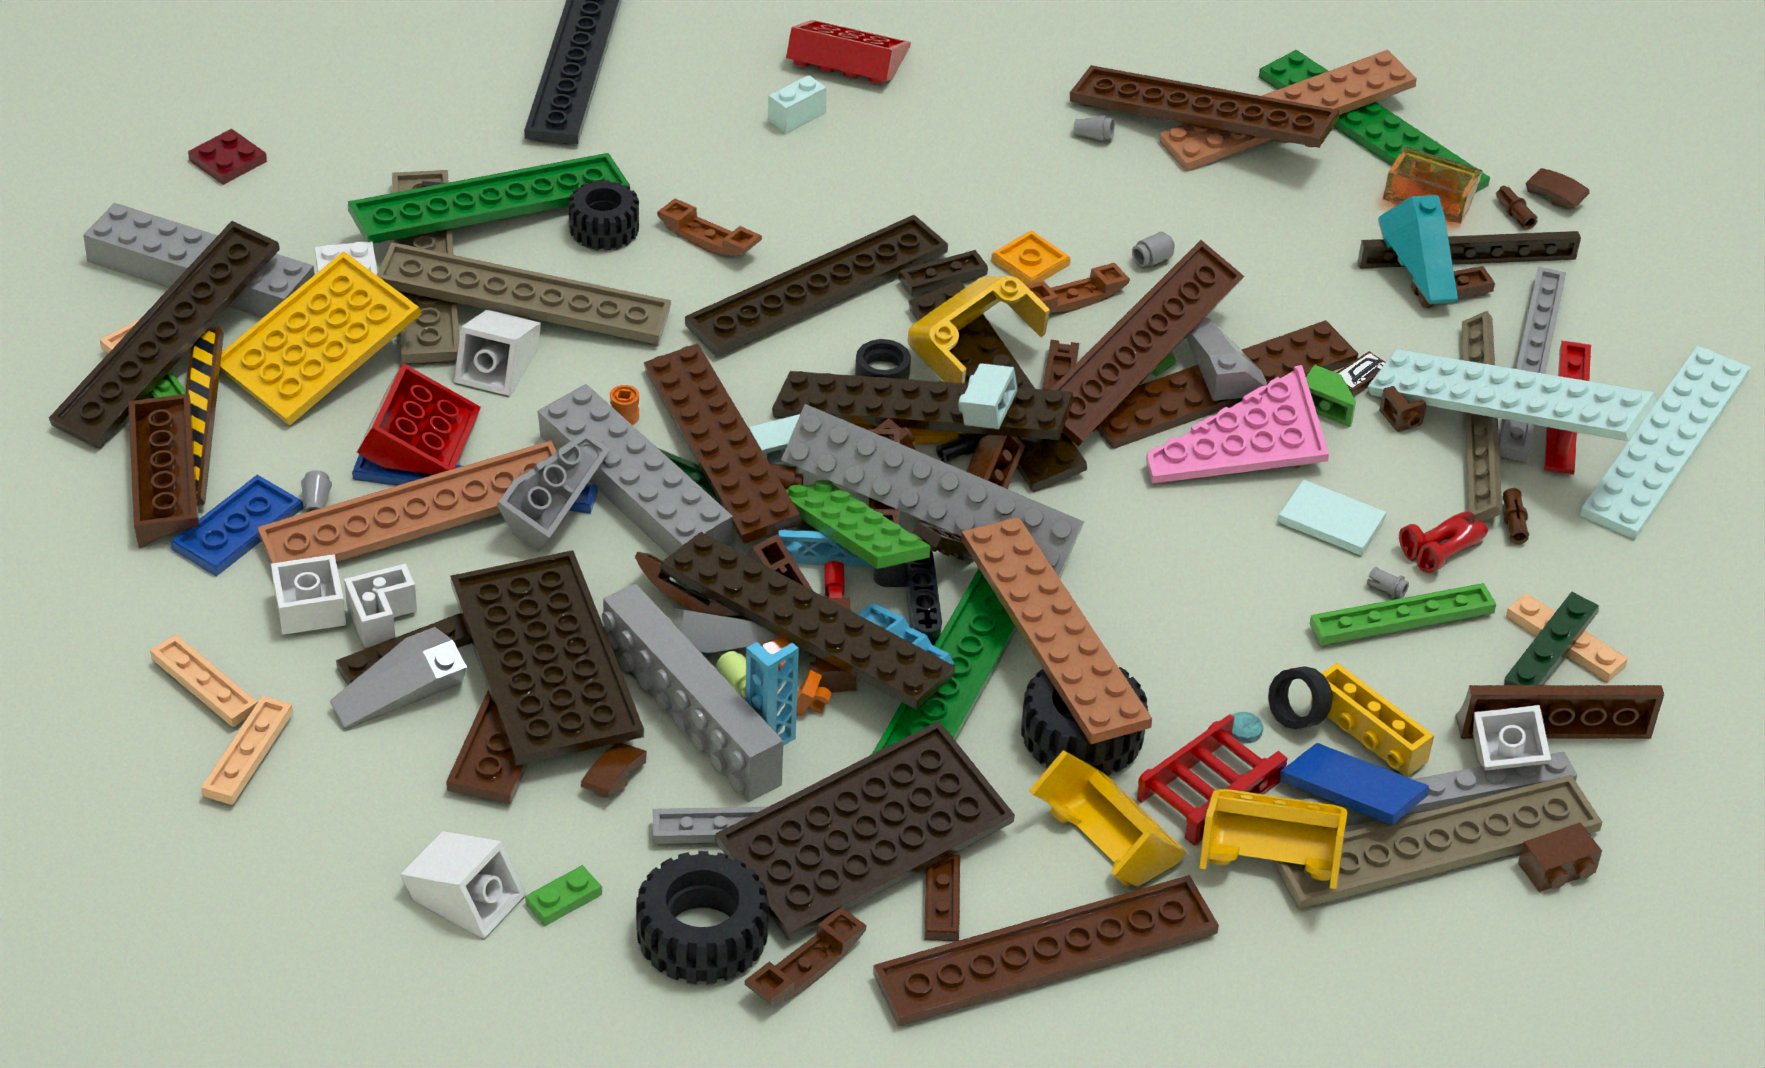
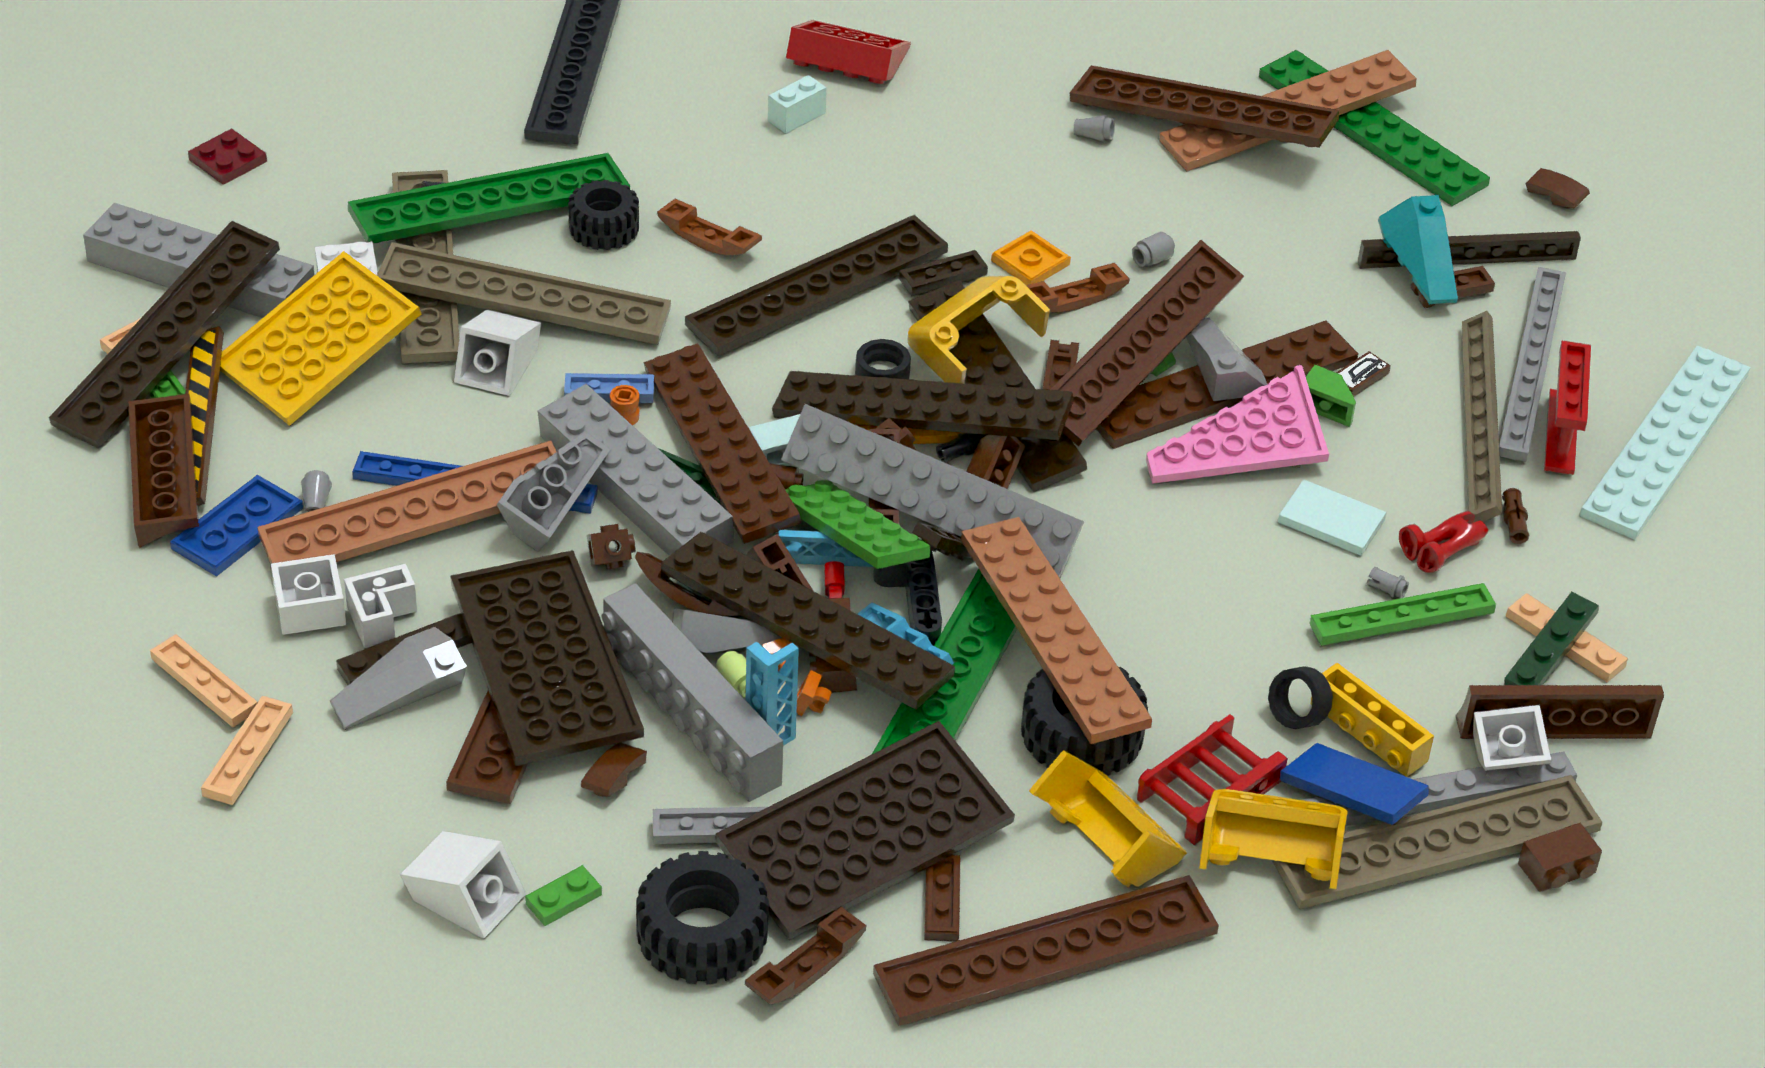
(418, 425): red slope -> none
(599, 546): none -> reddish brown brick
(604, 383): none -> medium blue plate
(988, 396): light aqua brick -> none
(1247, 727): clear light blue piece -> none
(1399, 412): reddish brown bracket -> none
(1426, 175): clear orange slope -> none
(1515, 394): light aqua plate -> none
(1516, 207): reddish brown axle -> none

